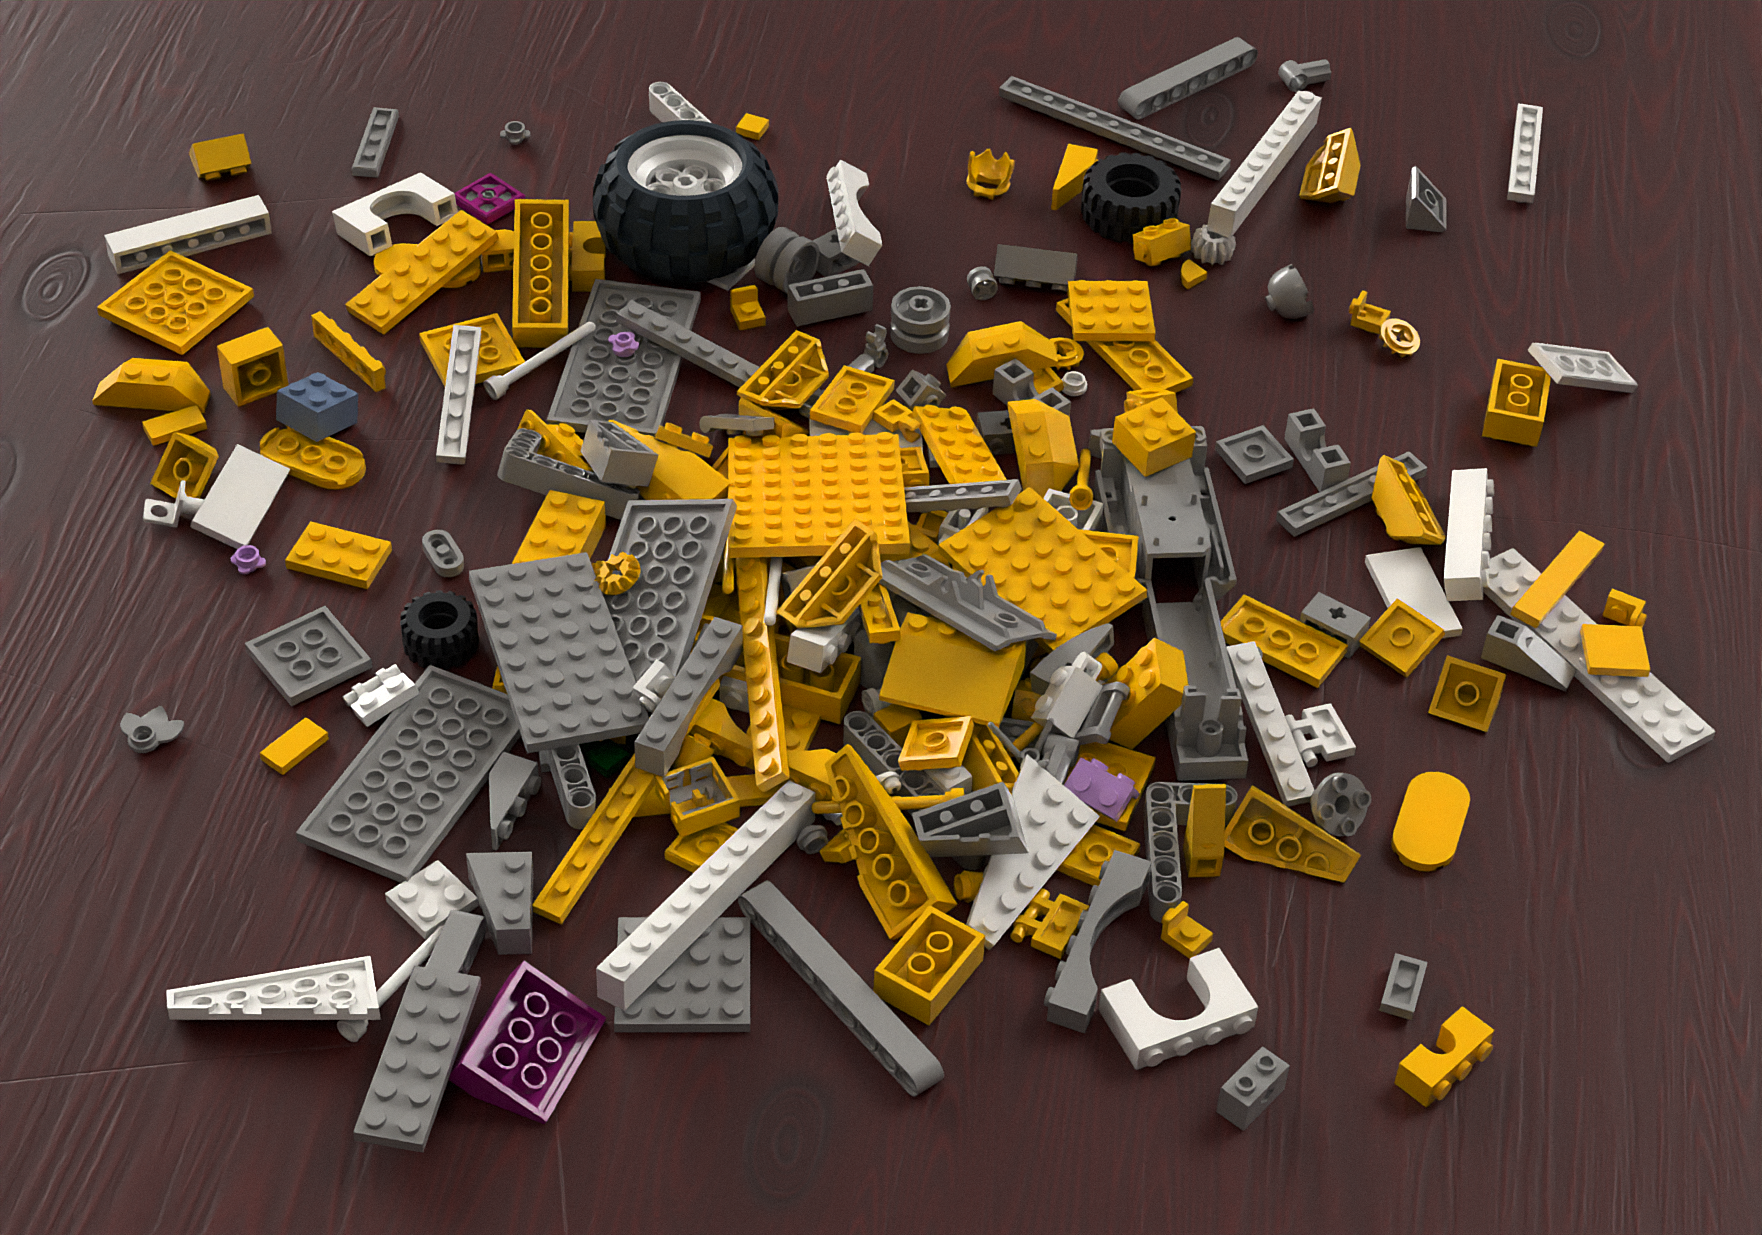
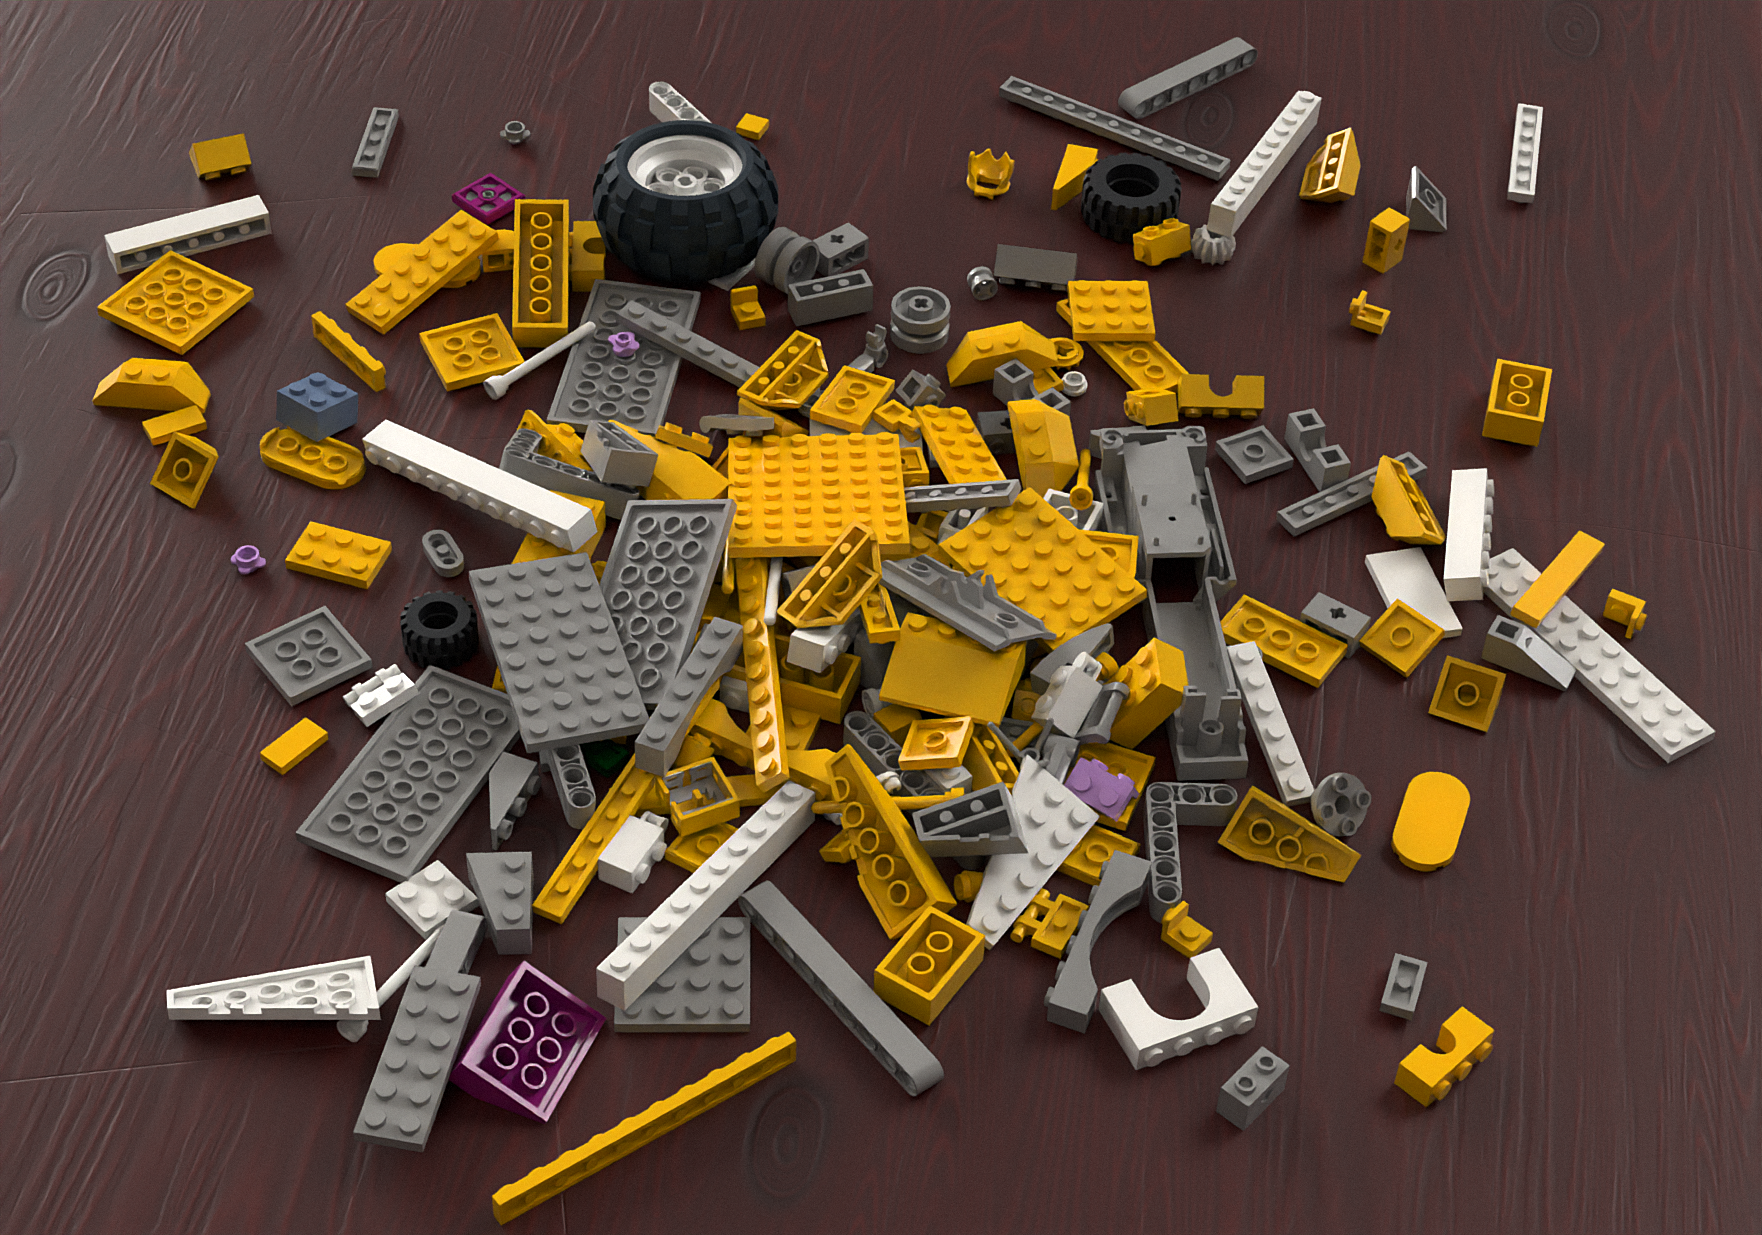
(150, 730): light grey plate -> none
(182, 505): white bracket -> none
(240, 497): white tile -> none
(252, 366): yellow brick -> none
(364, 222): white arch -> none
(458, 395): white plate -> none
(480, 486): none -> white brick
(615, 584): yellow gear -> none
(633, 851): none -> white brick
(643, 1128): none -> yellow plate
(653, 685): white bracket -> none
(812, 838): light grey plate -> none
(855, 232): white arch -> none
(1153, 437): yellow brick -> none
(1192, 274): yellow tile -> none
(1198, 399): none -> yellow arch
(1205, 831): yellow slope -> none
(1288, 294): light grey cylinder -> none
(1298, 76): light grey piece -> none
(1327, 731): white plate -> none
(1386, 240): none -> yellow brick
(1409, 337): yellow gear -> none
(1582, 367): white tile -> none
(1615, 650): yellow tile -> none

